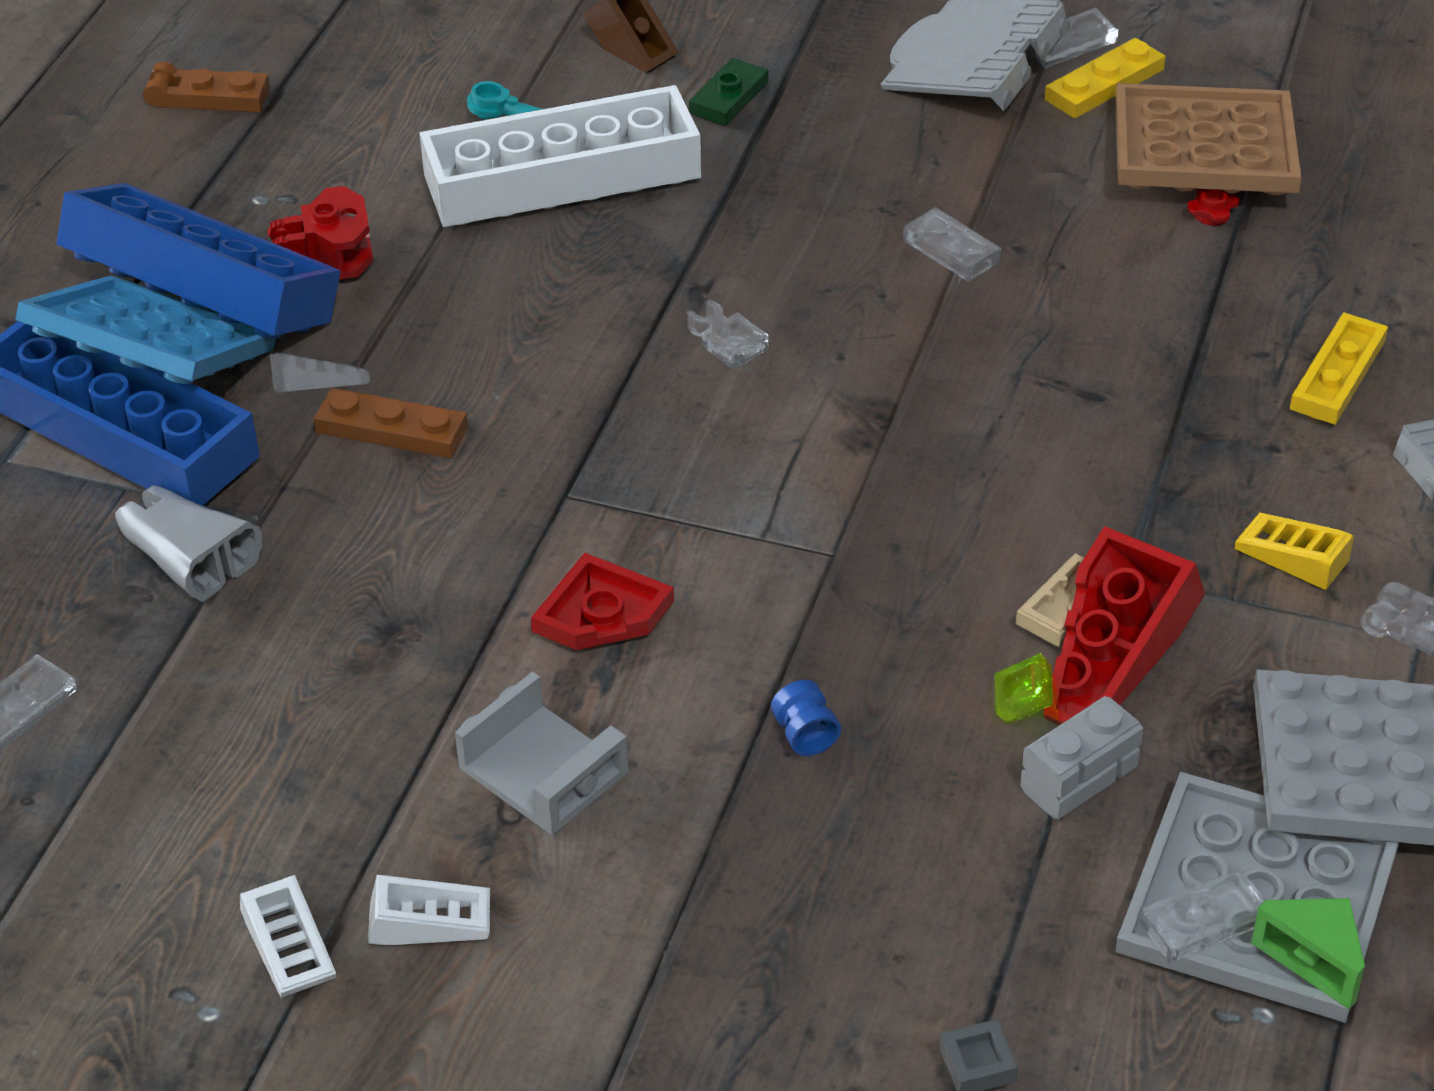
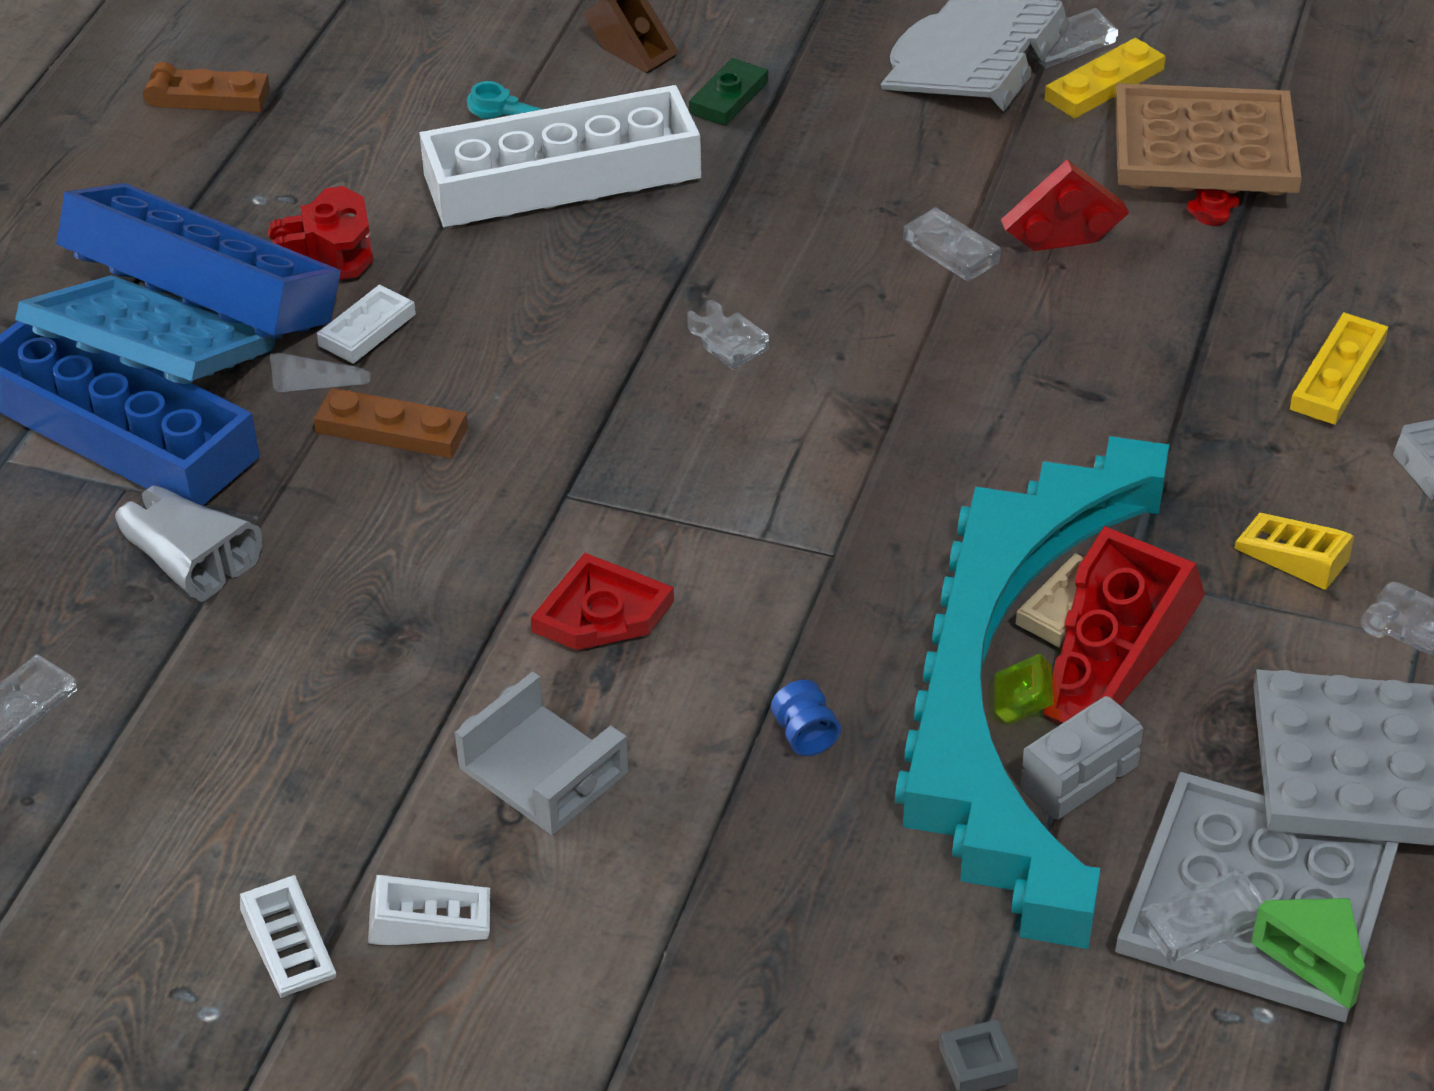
(366, 323): none -> white plate
(955, 771): none -> teal arch
(1064, 211): none -> red plate

